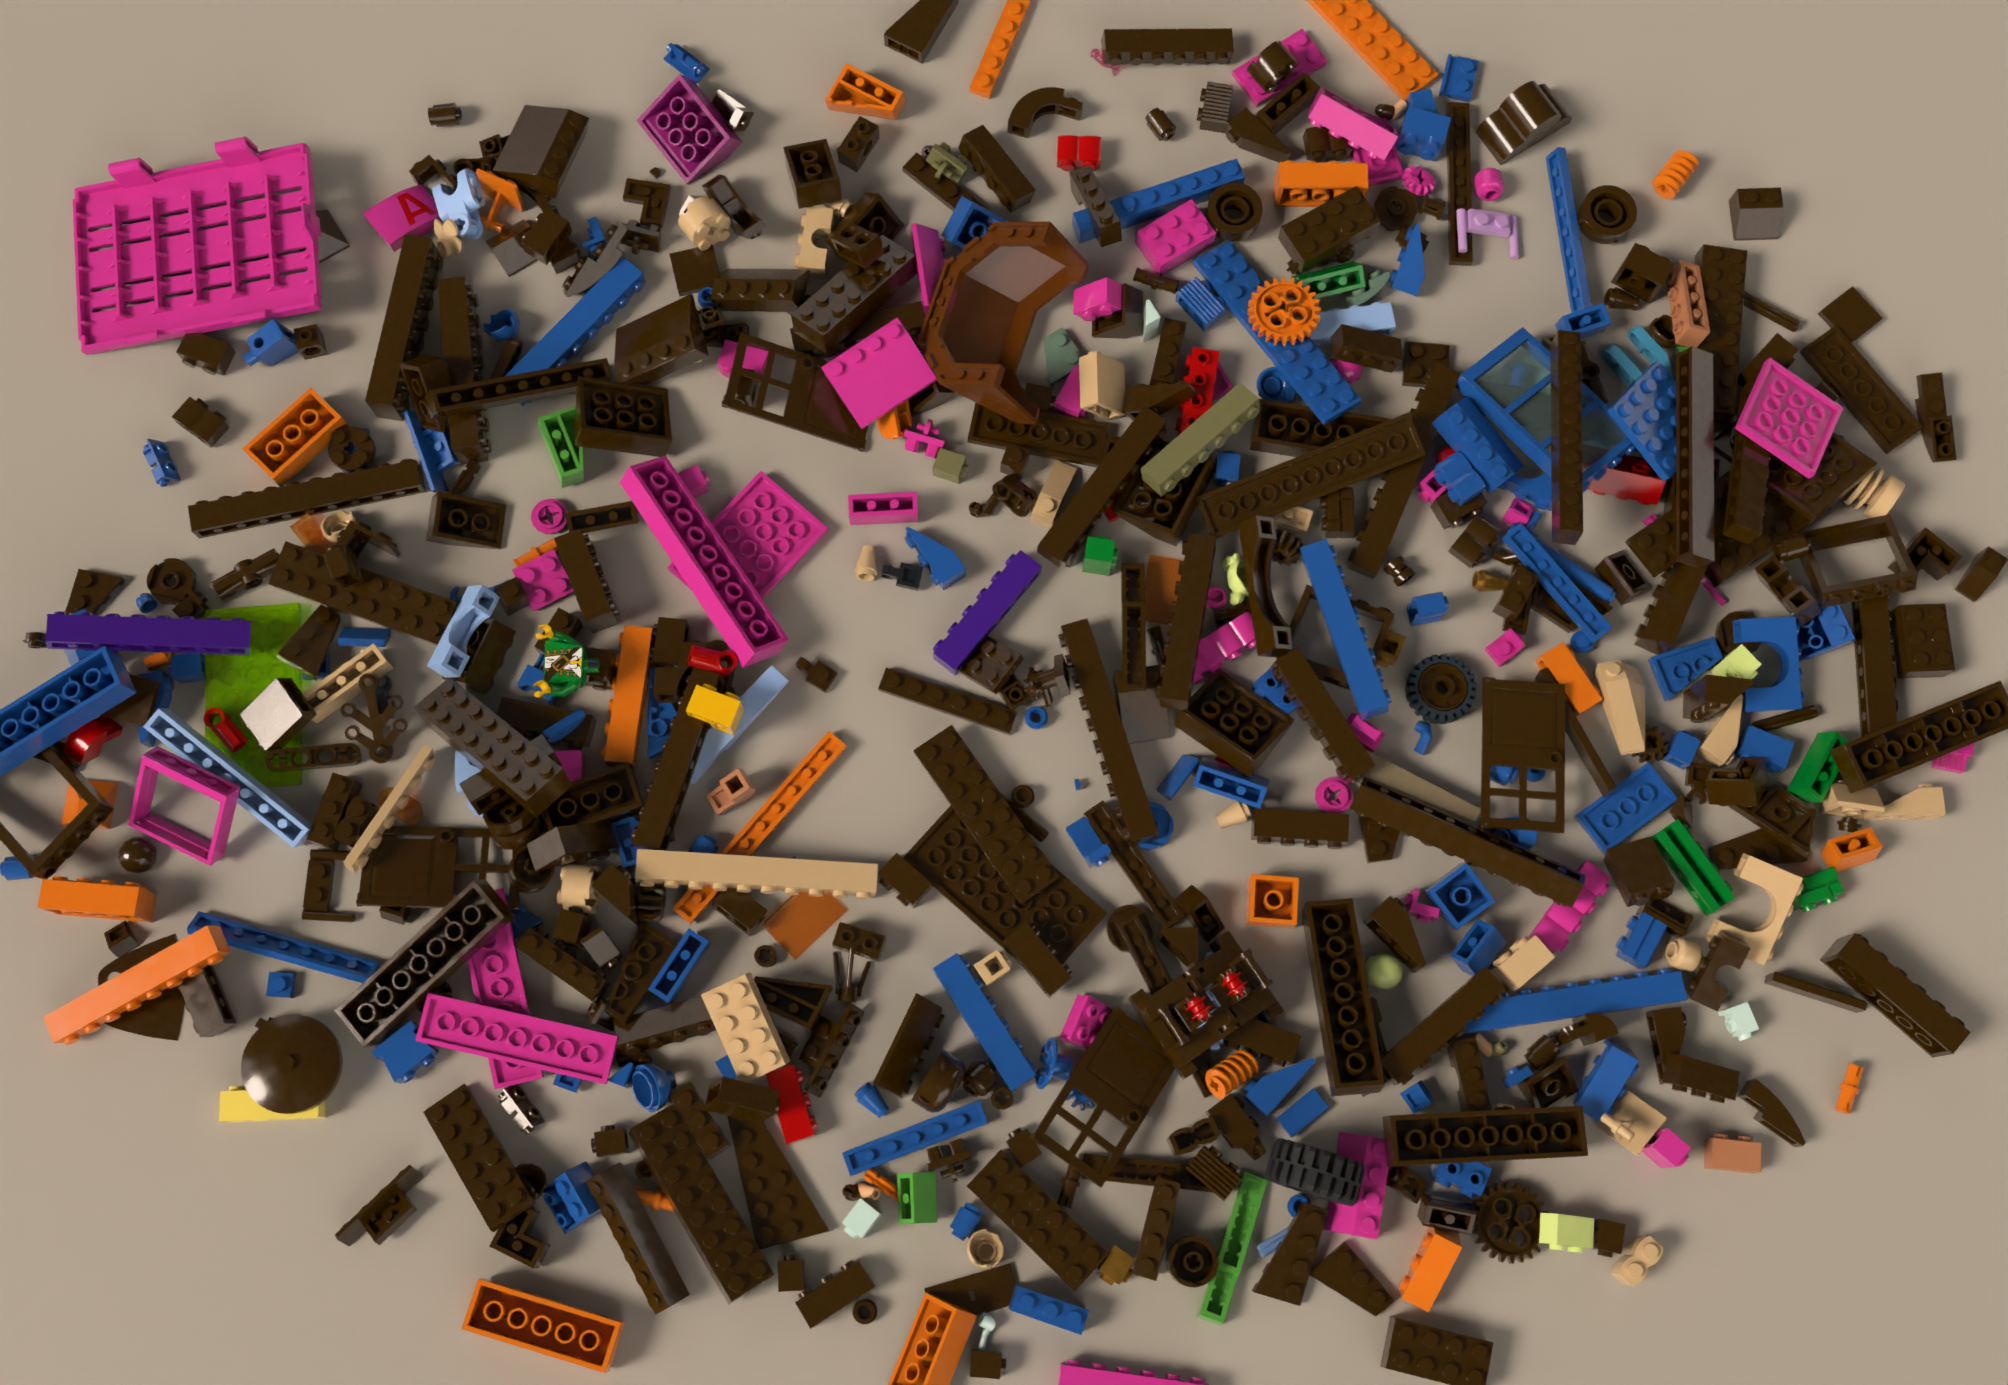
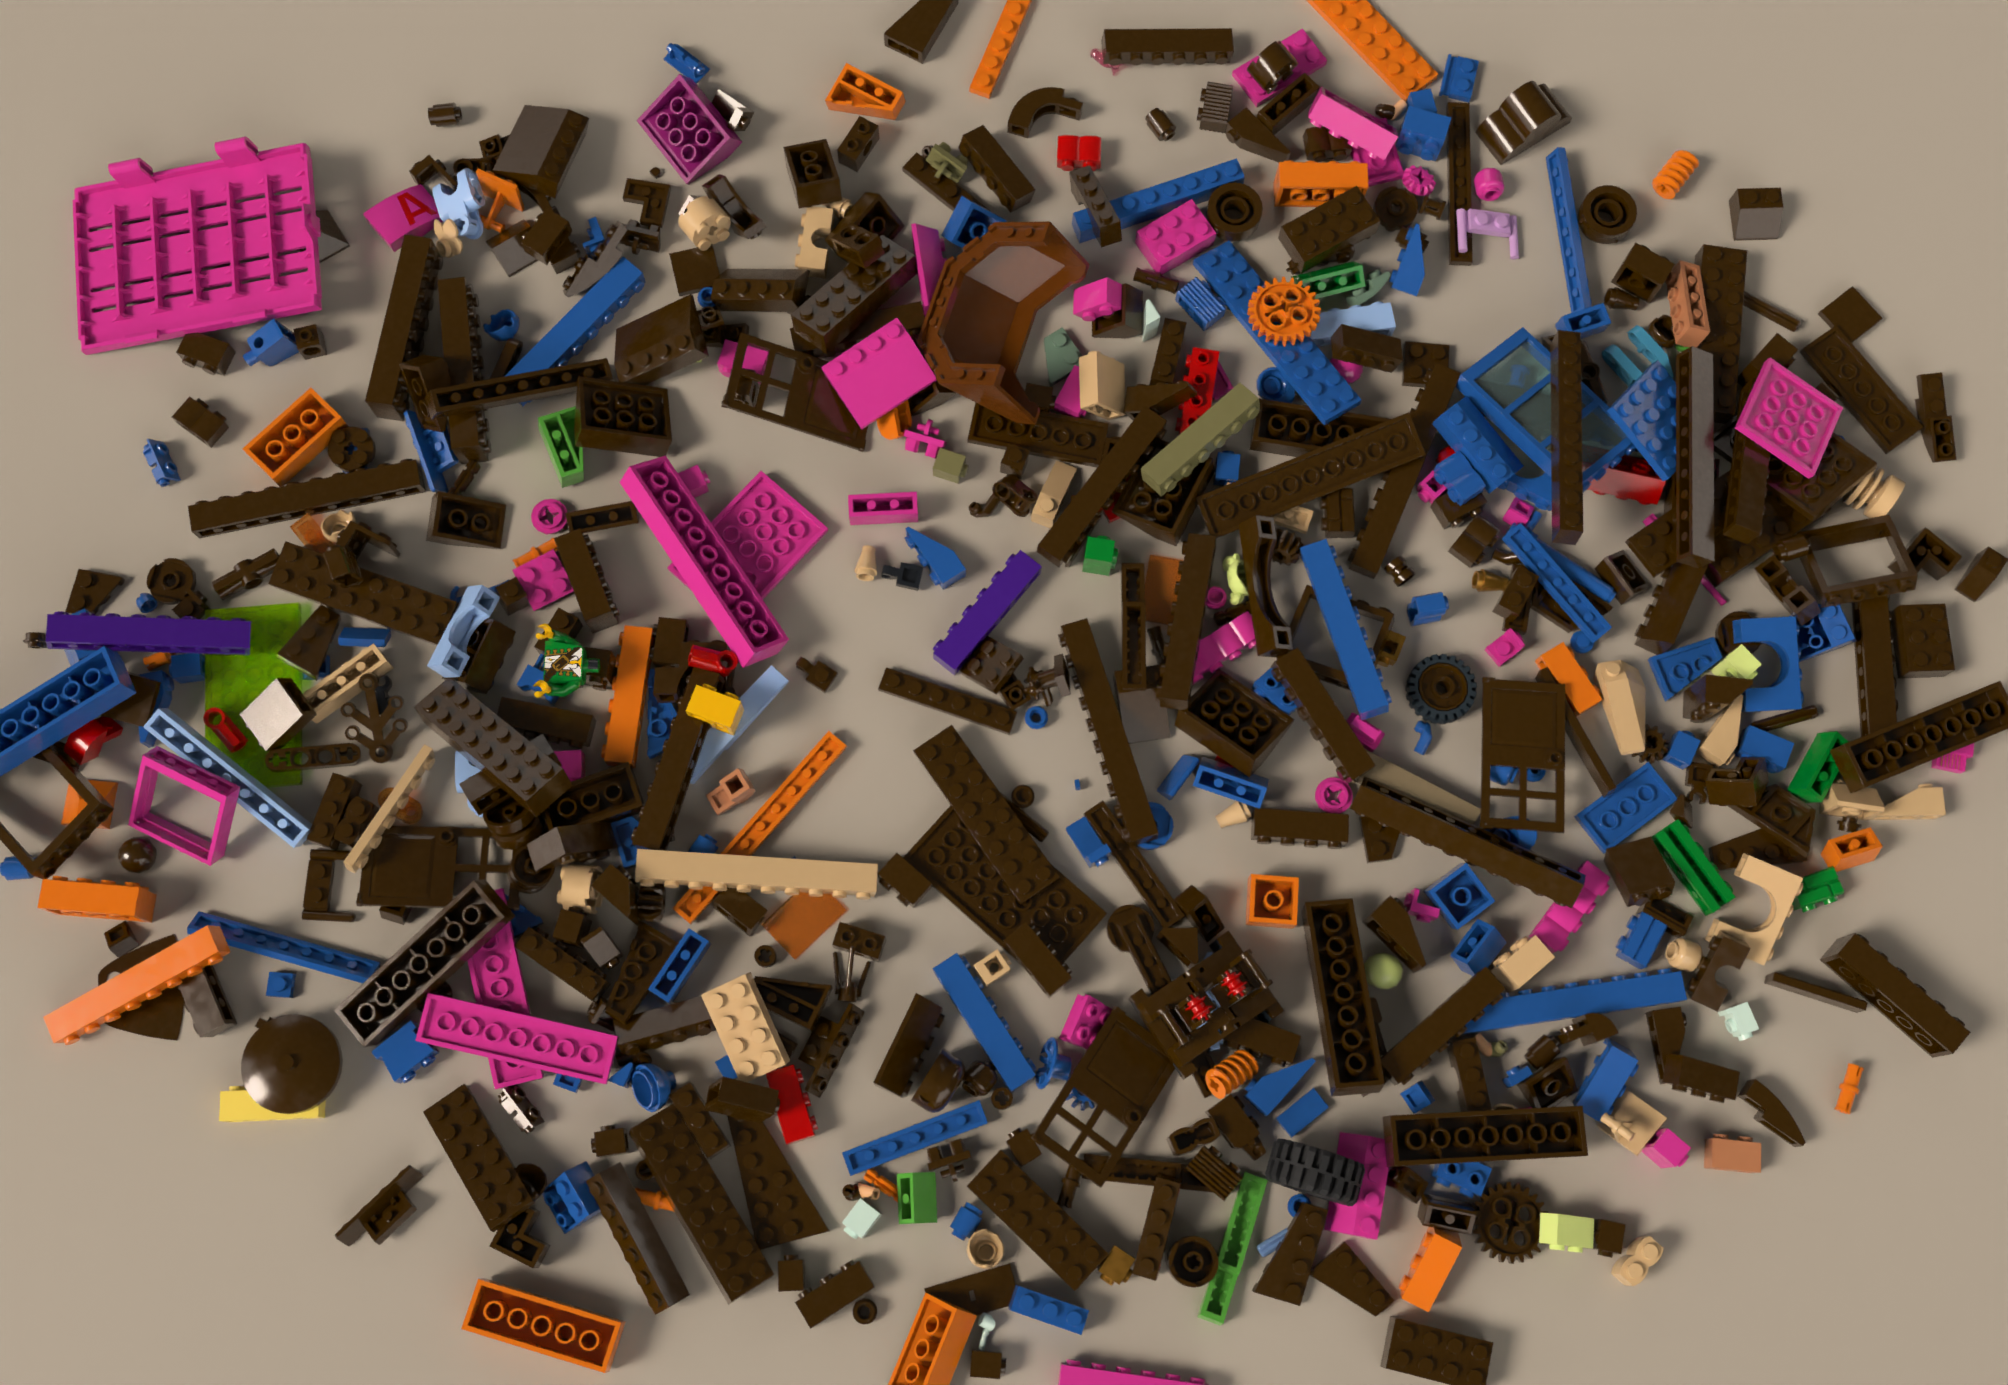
(564, 726): blue tile -> none
(871, 1099): blue cone -> none

